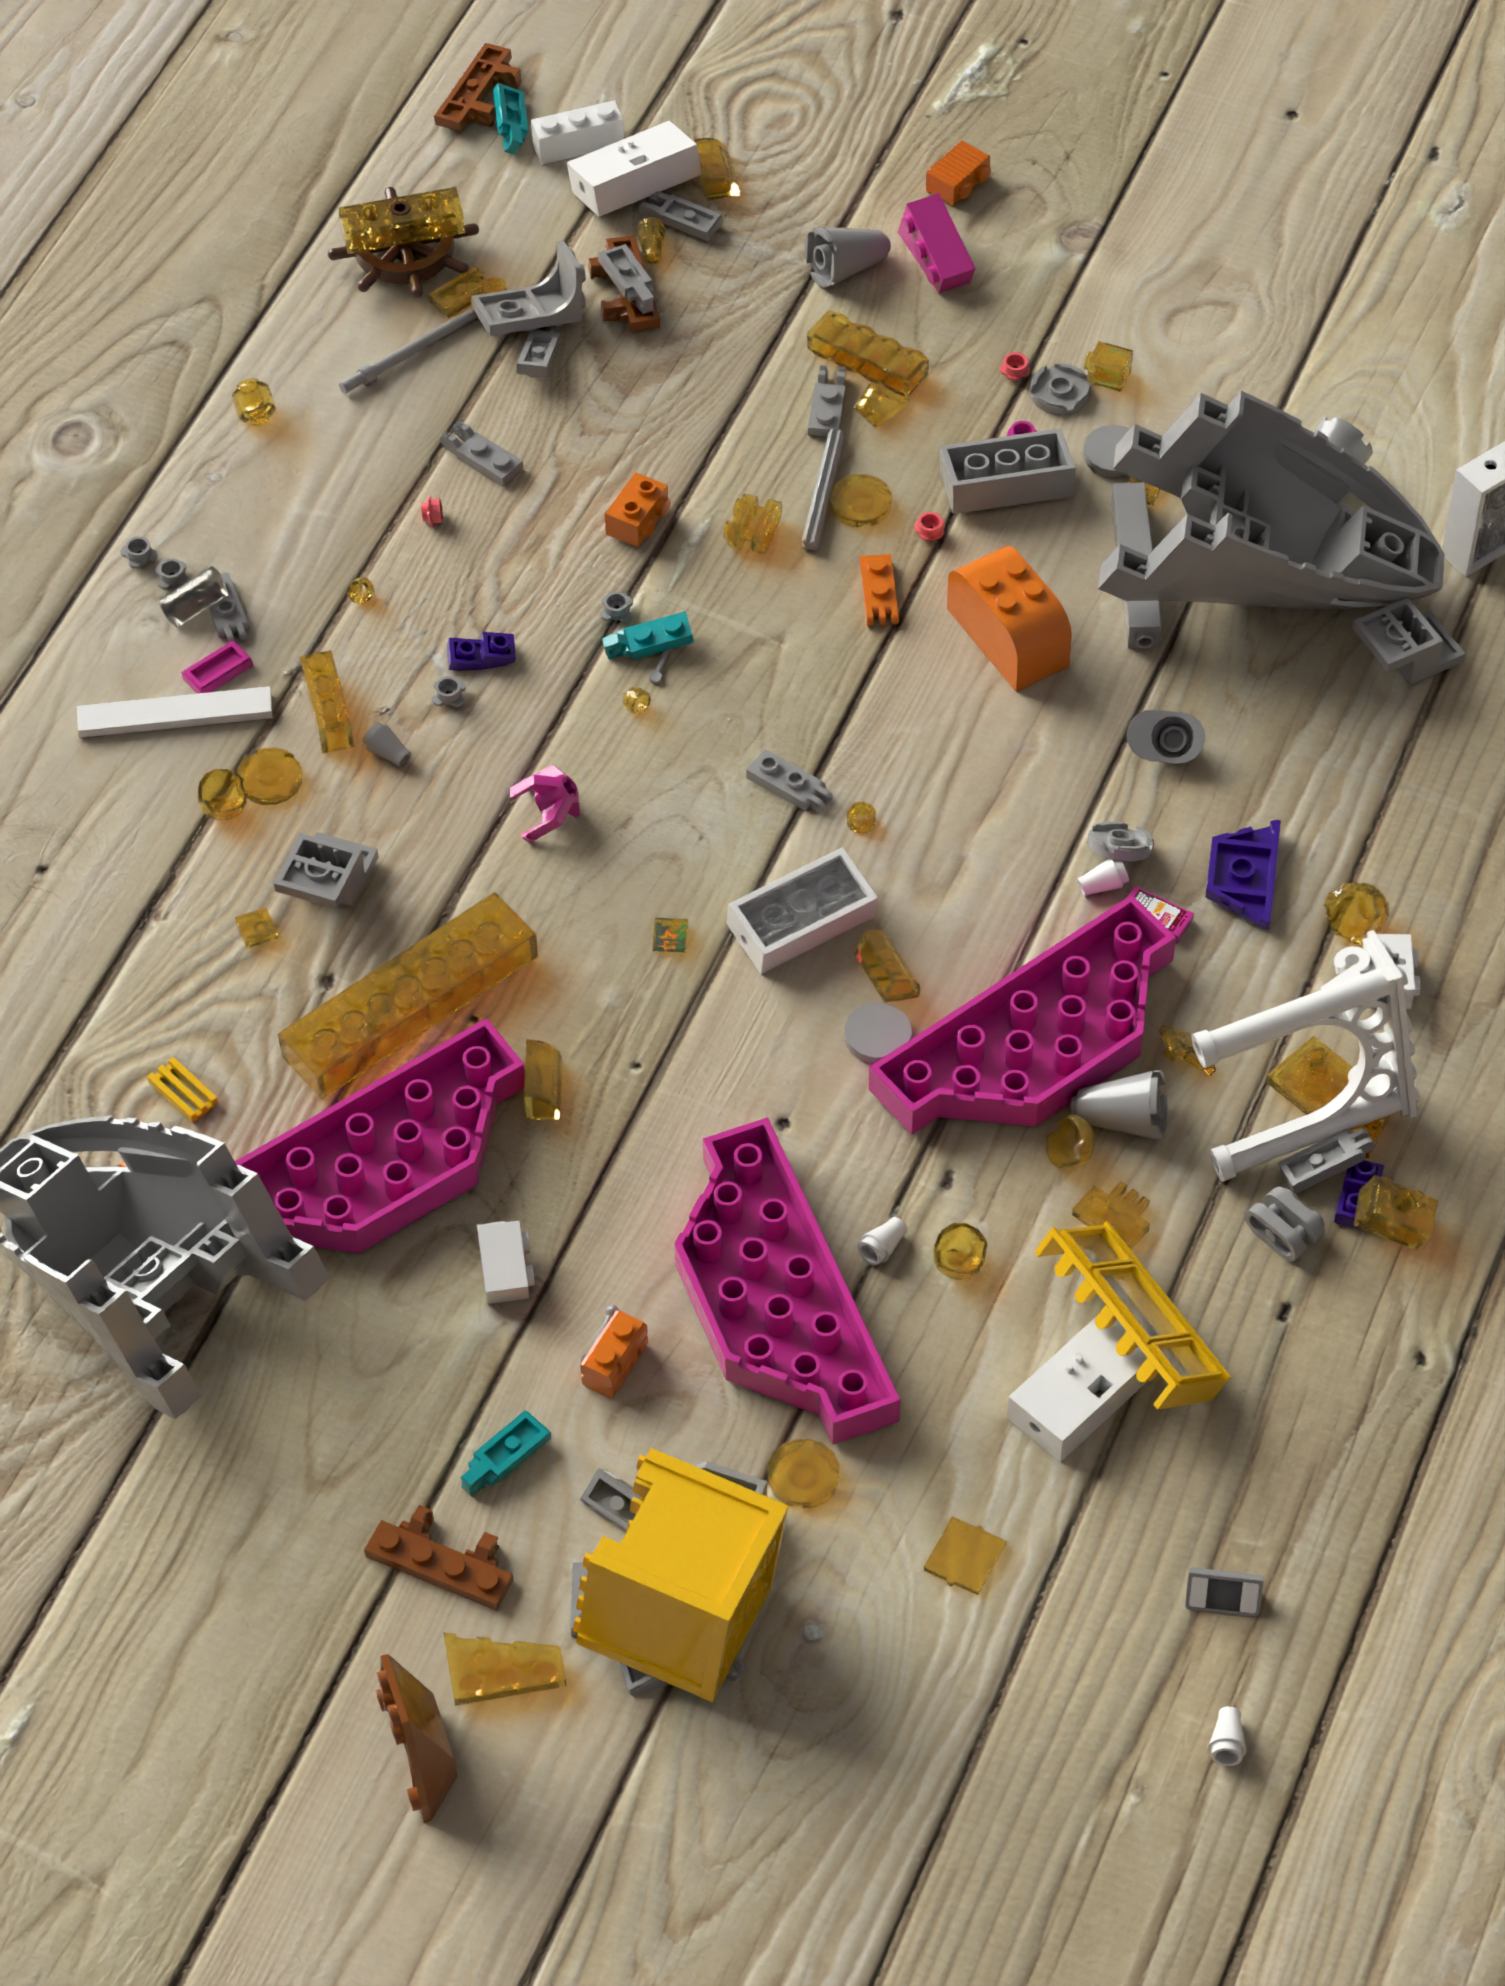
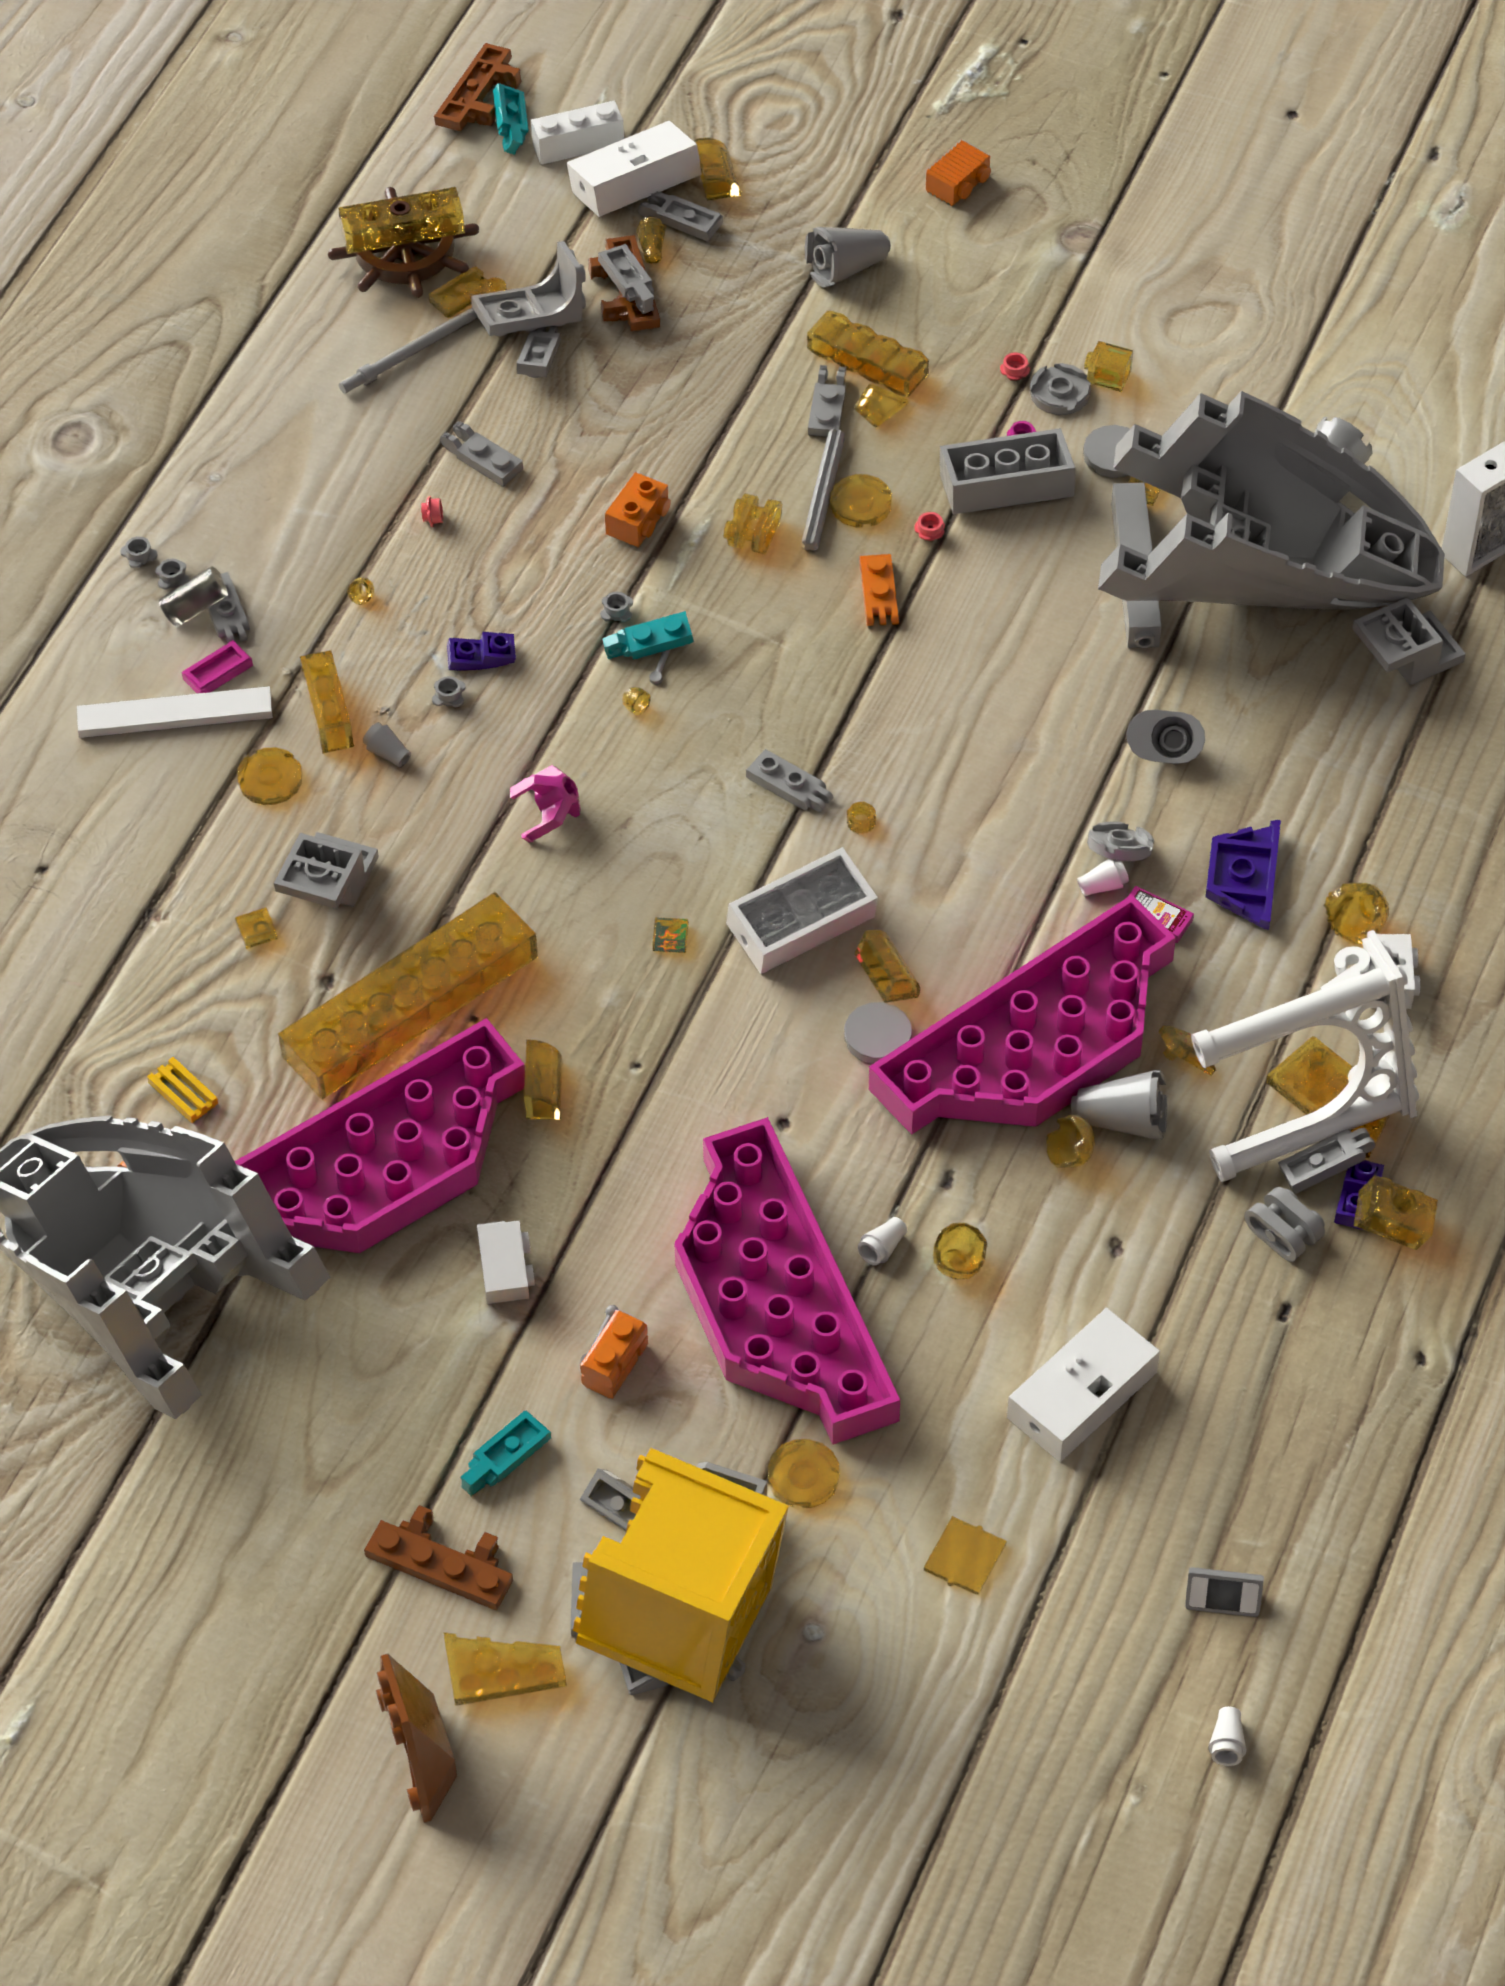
(222, 794): clear yellow hair -> none
(253, 402): clear yellow head -> none
(936, 243): dark pink wedge -> none
(1011, 616): orange brick -> none
(1119, 1211): clear yellow hinge -> none
(1143, 1311): yellow window -> none

